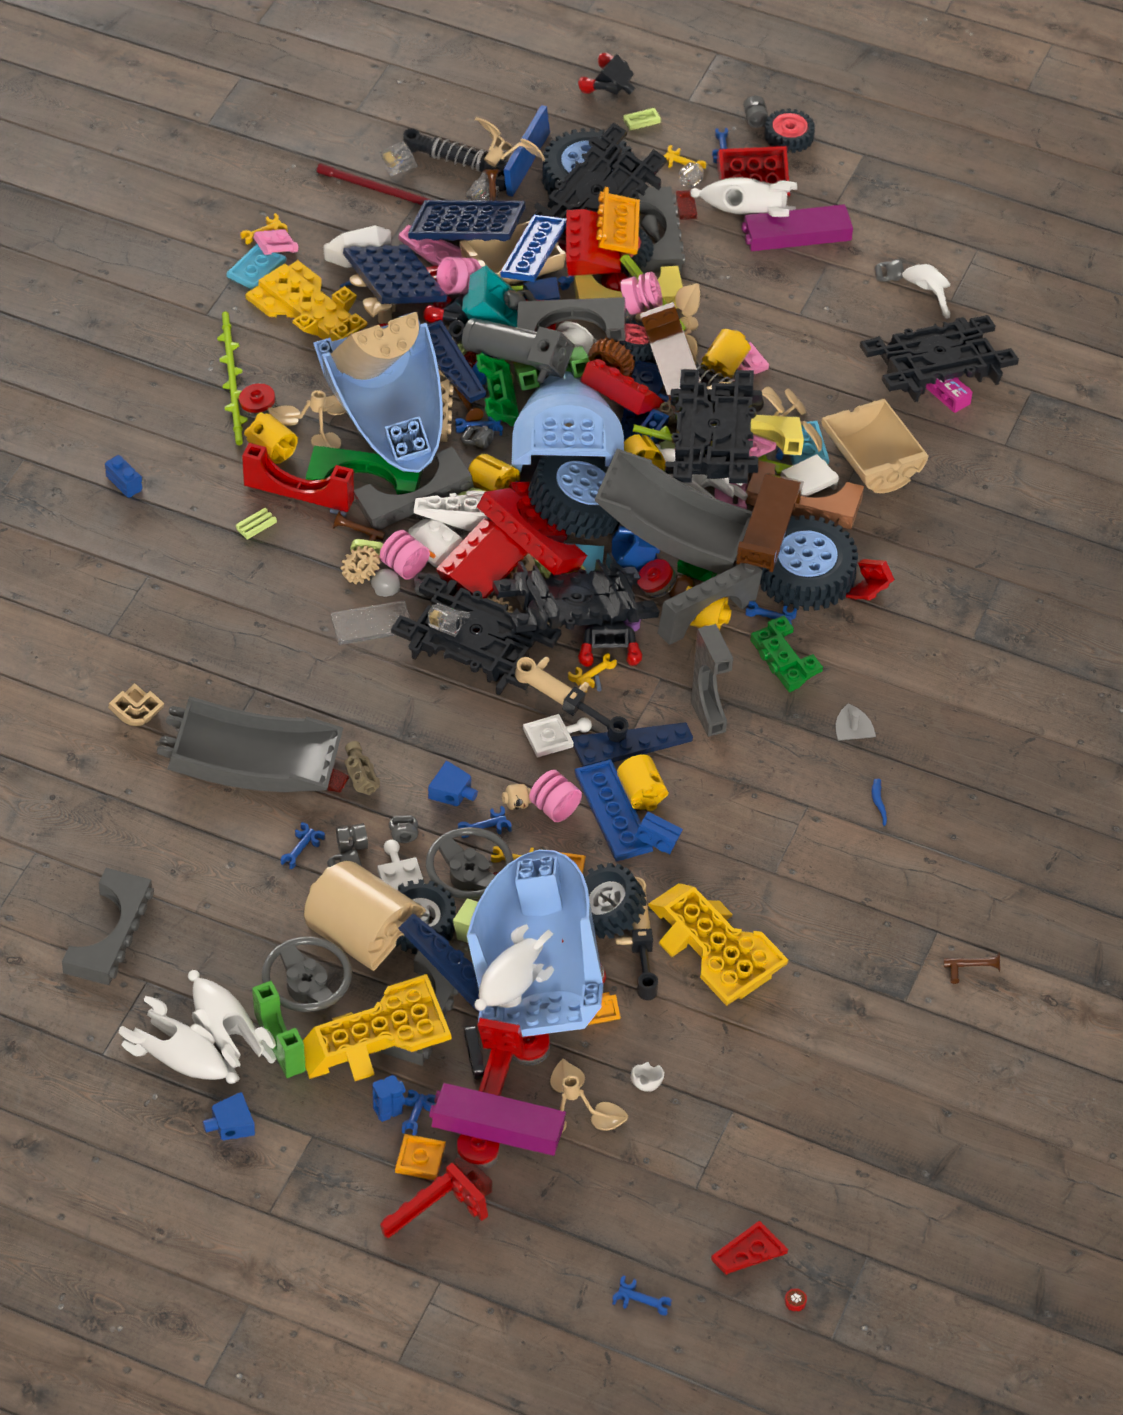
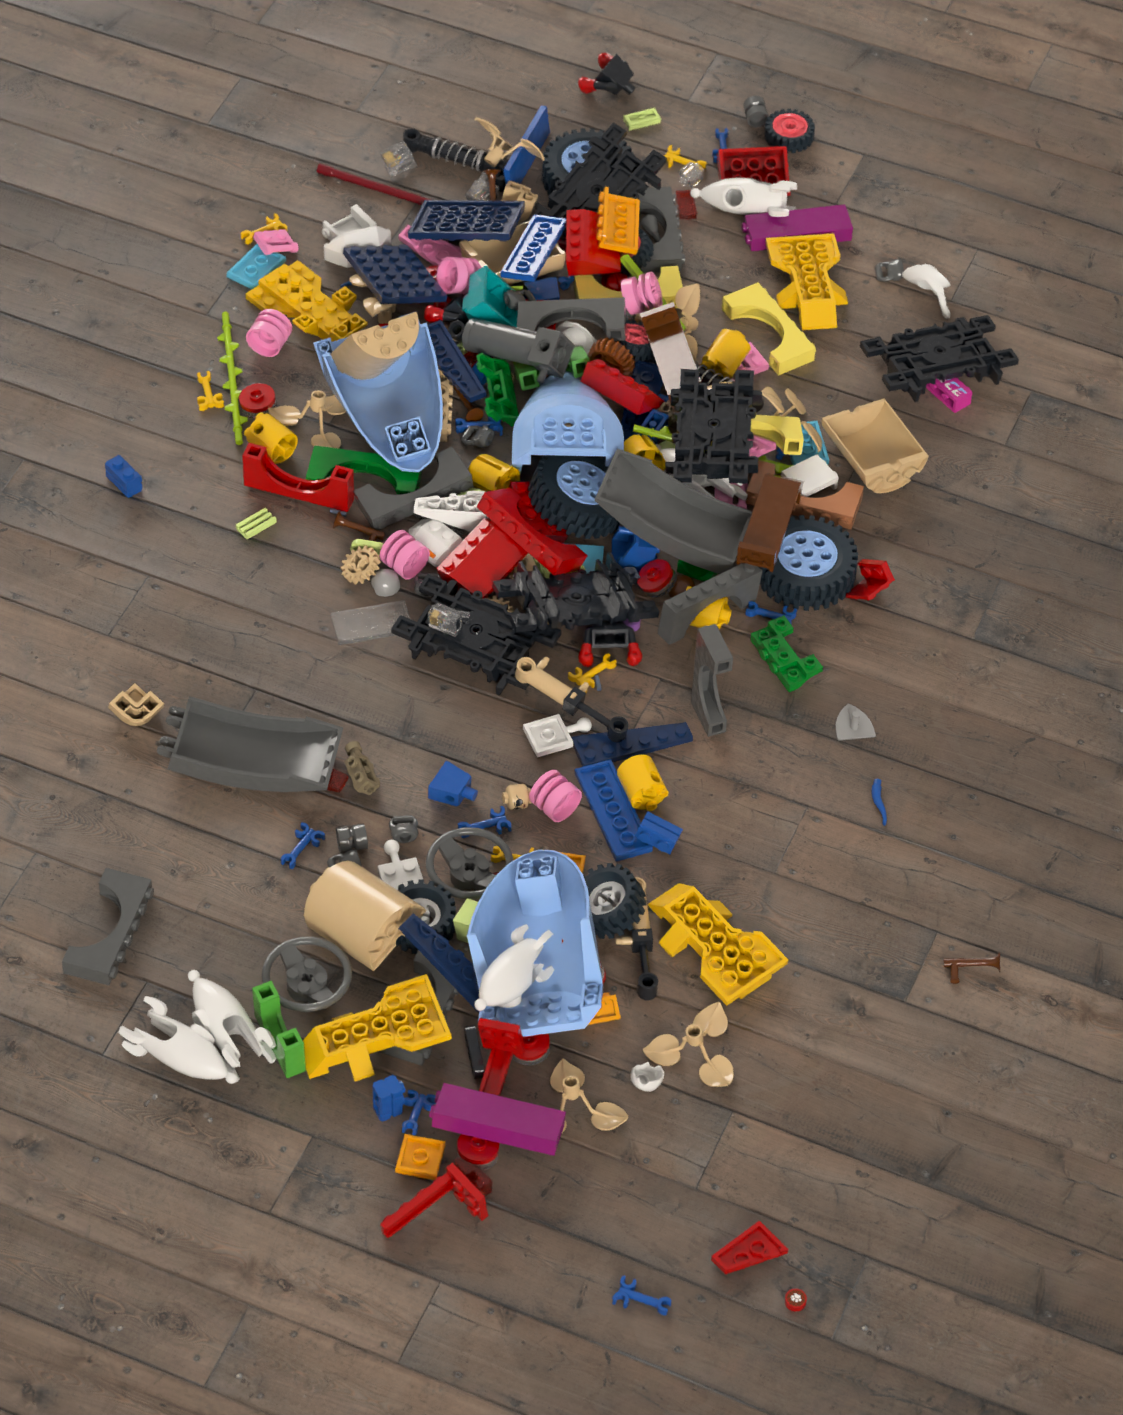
(210, 400): none -> yellow bar
(231, 1118): blue torso -> none
(269, 332): none -> bright pink wheel
(355, 221): none -> white panel
(518, 192): none -> tan brick
(710, 1021): none -> tan plant
(758, 304): none -> light yellow arch
(807, 262): none -> yellow piece

